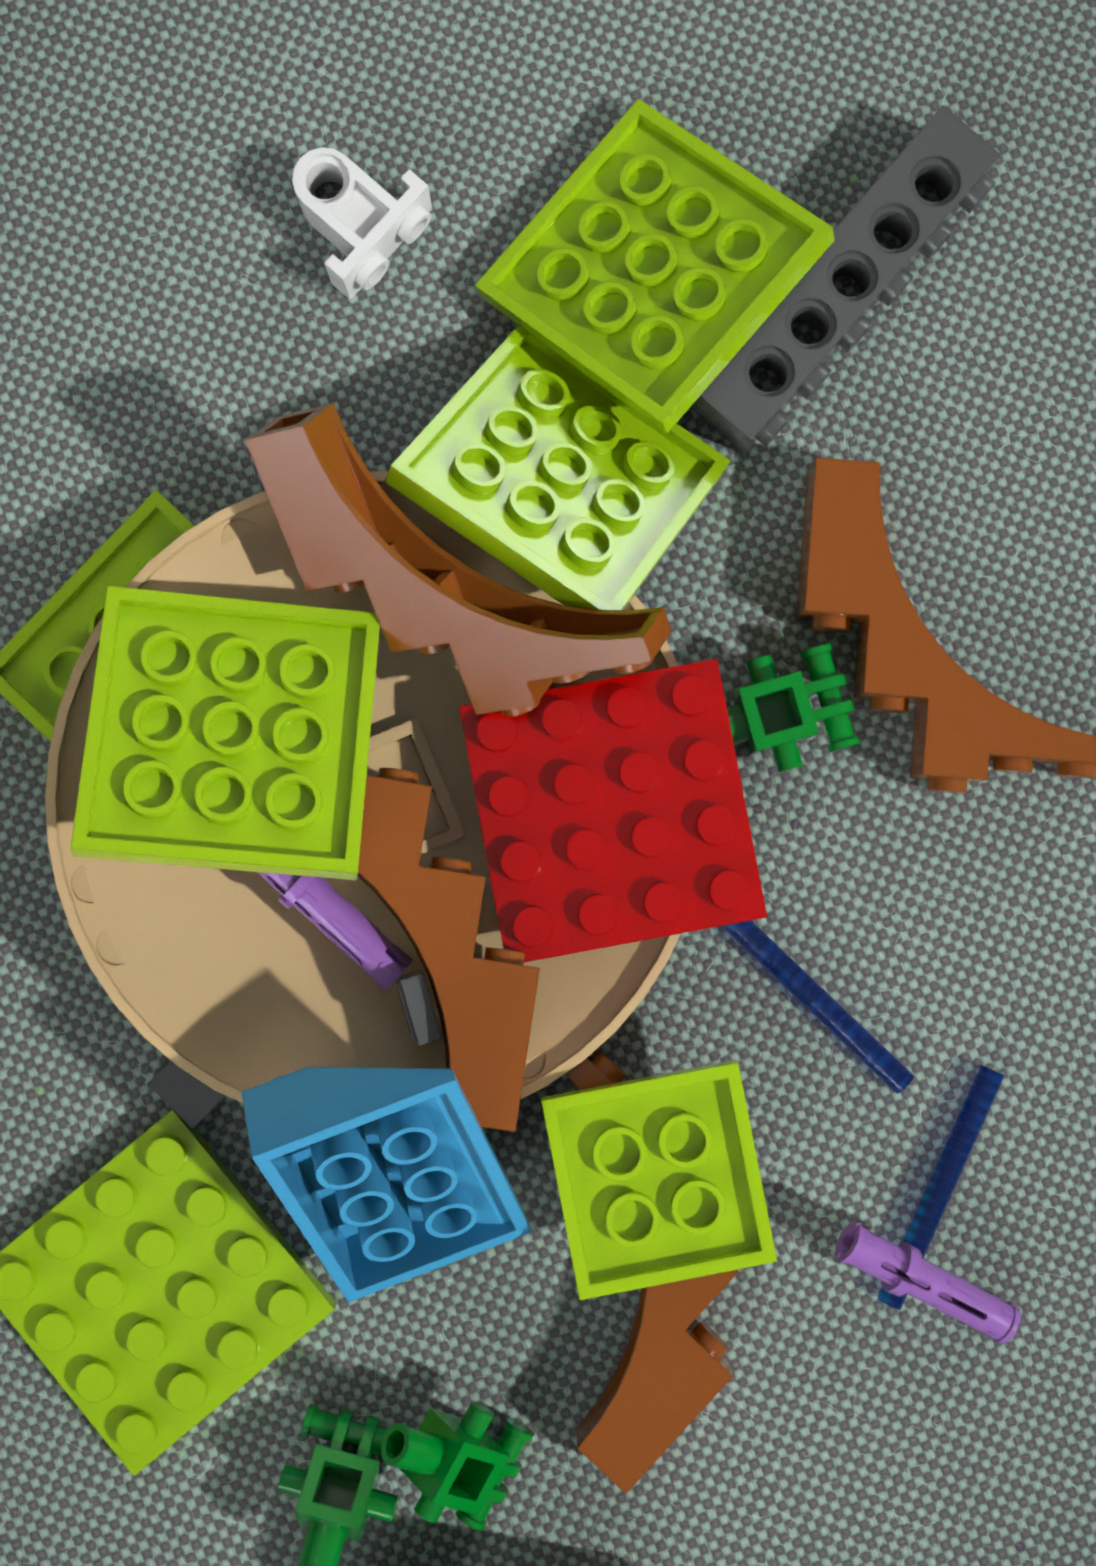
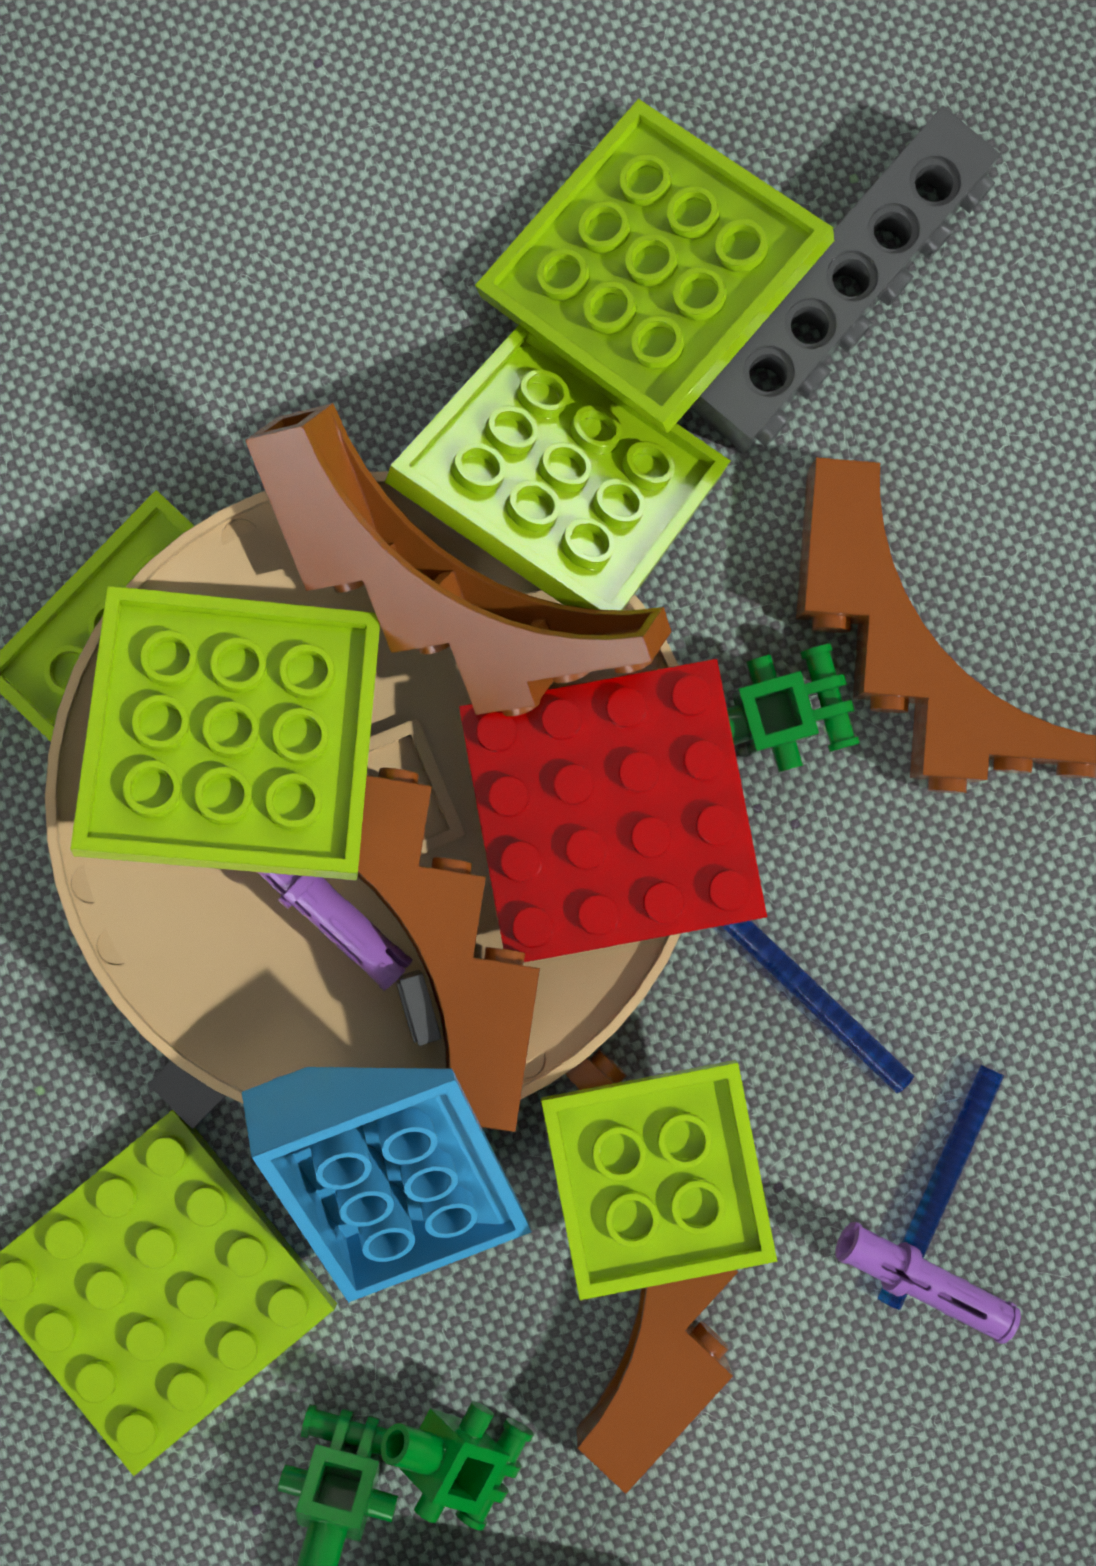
(360, 219): white pin -> none

